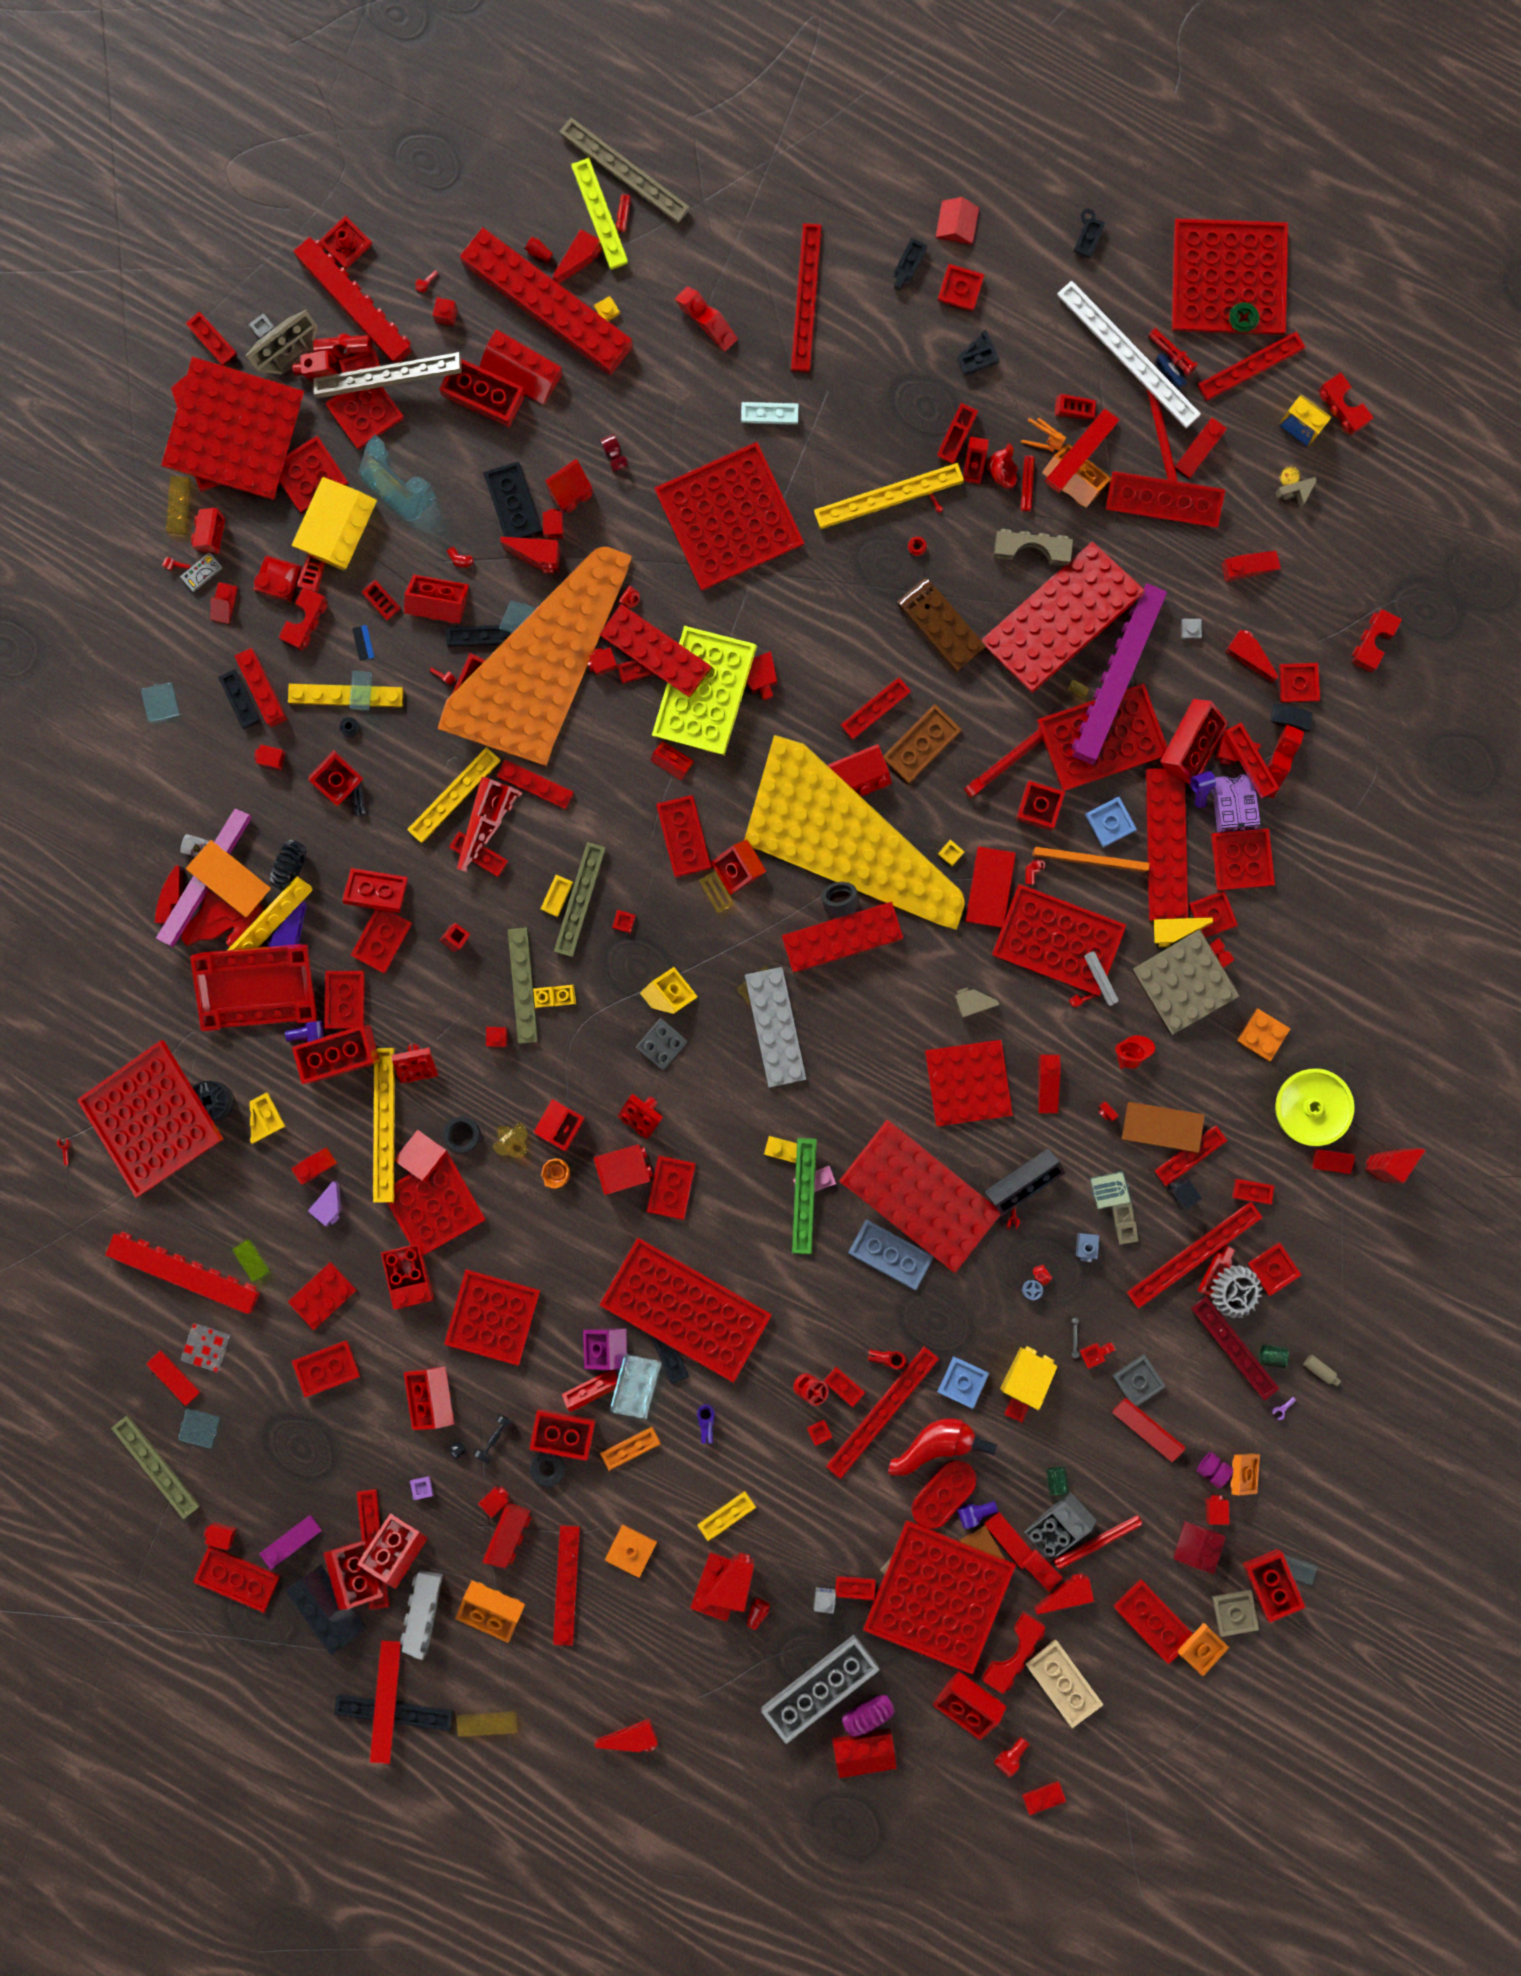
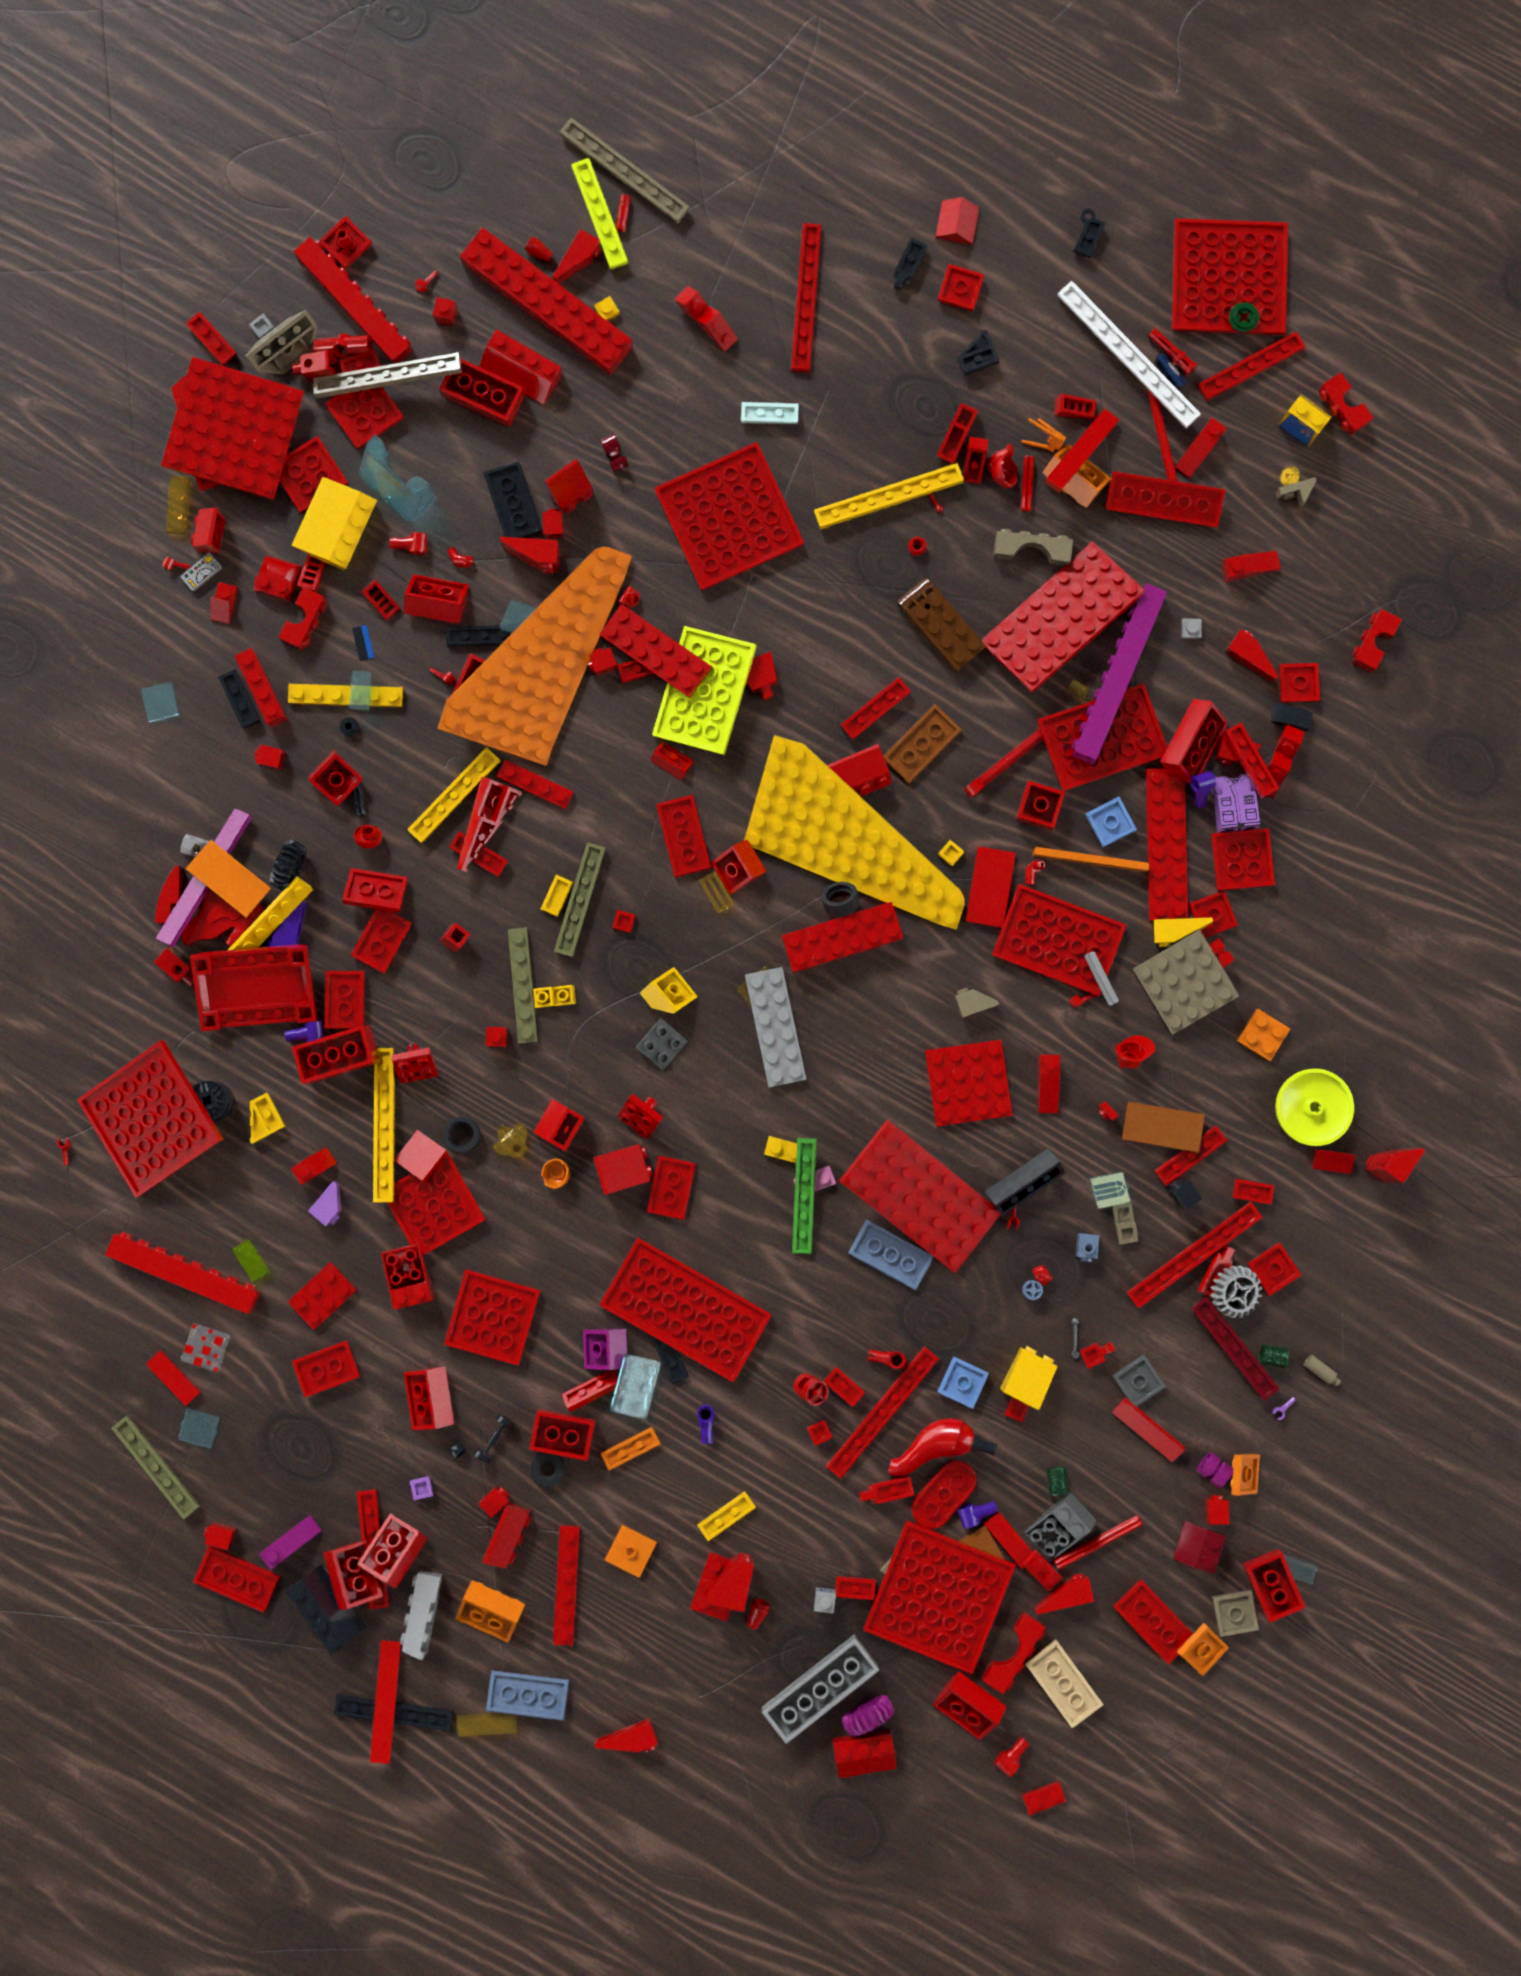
(169, 960): none -> red torso
(368, 836): none -> red plate
(415, 543): none -> red pin
(527, 1695): none -> sand blue tile
(888, 1490): none -> red hinge

